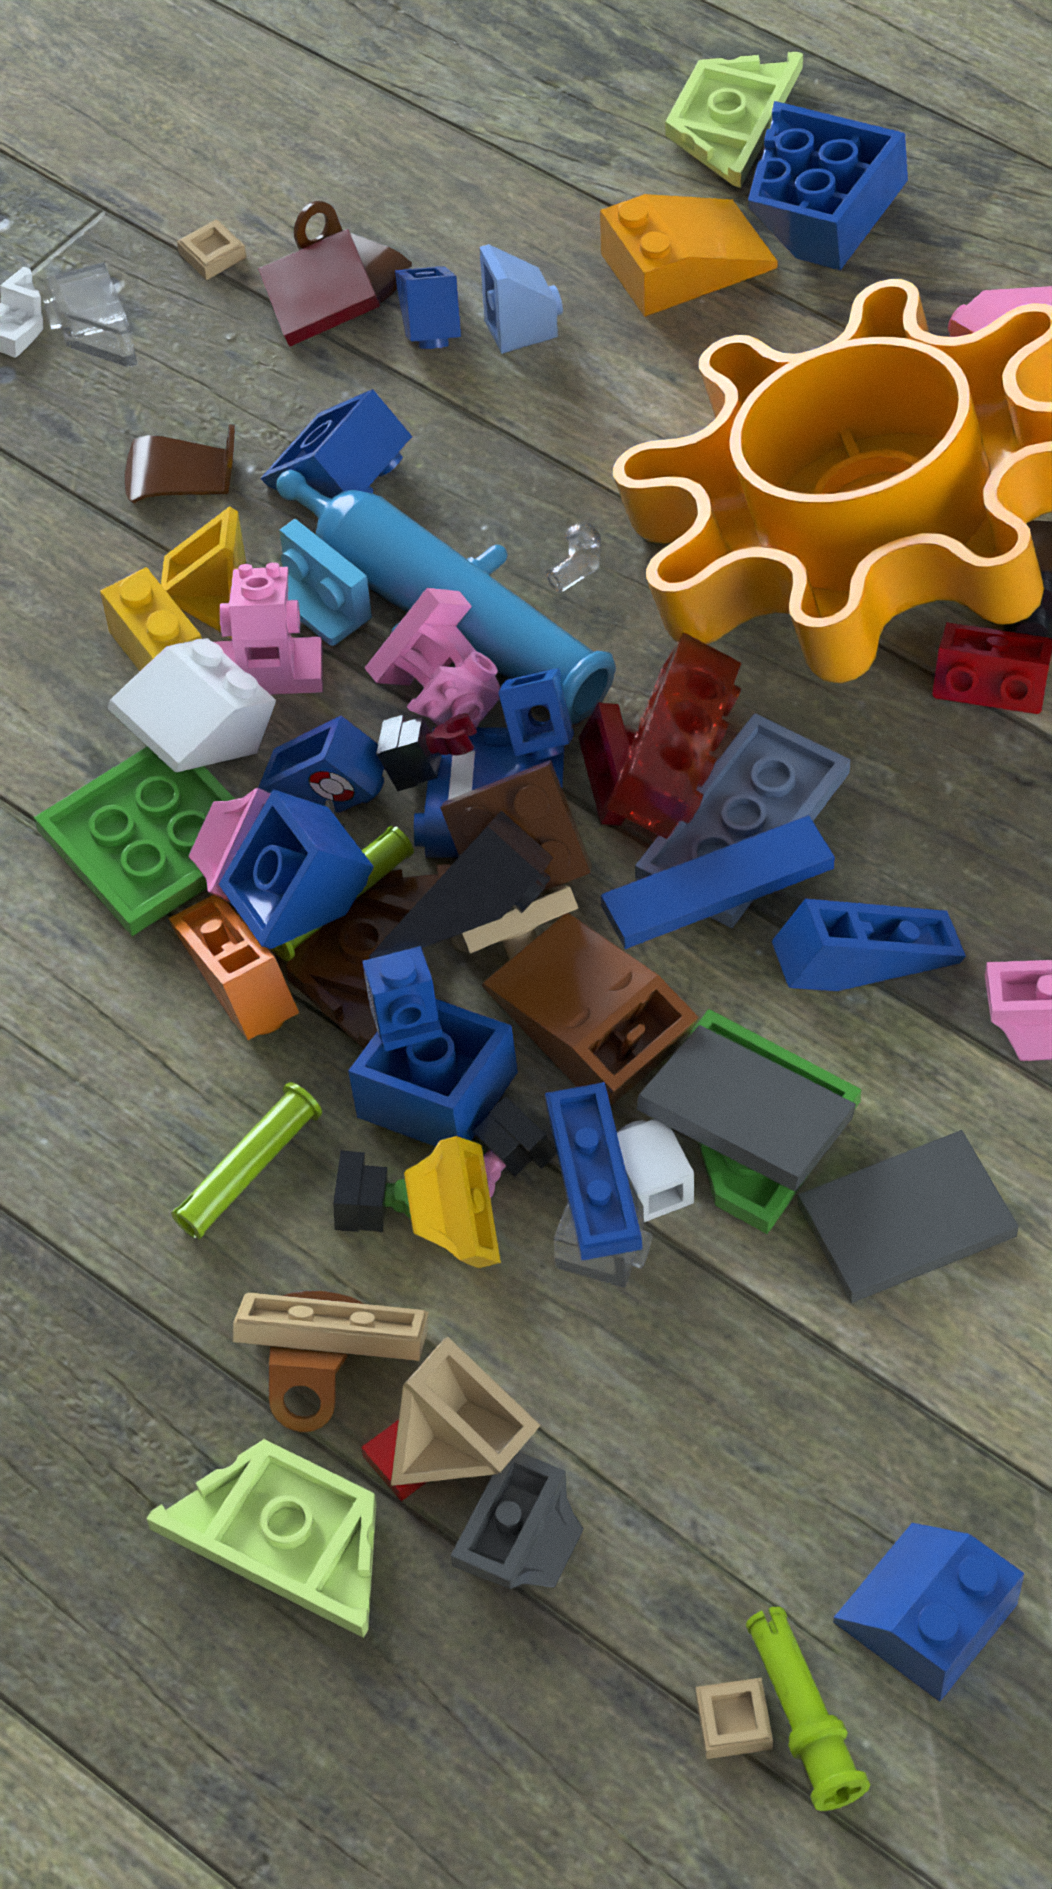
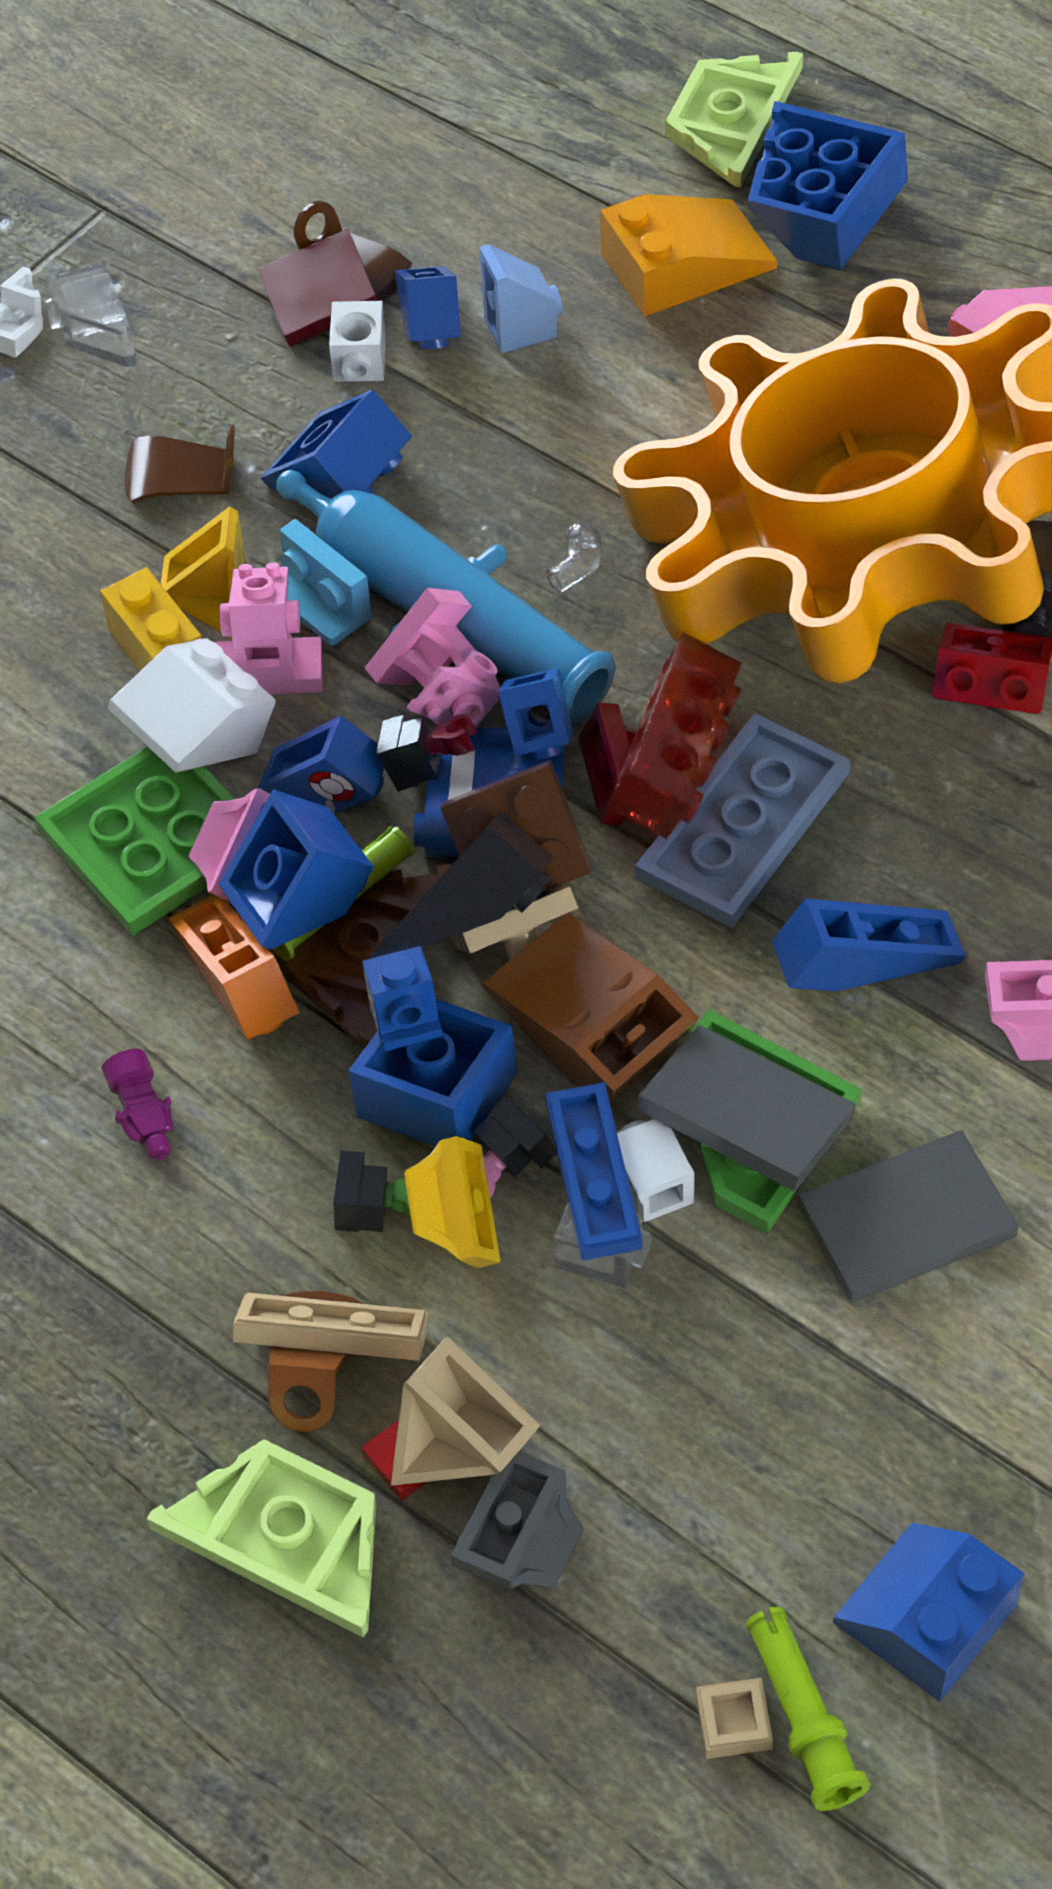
(144, 1115): none -> magenta piece
(211, 249): tan tile -> none
(246, 1160): lime pin -> none
(357, 341): none -> white brick
(717, 881): blue tile -> none

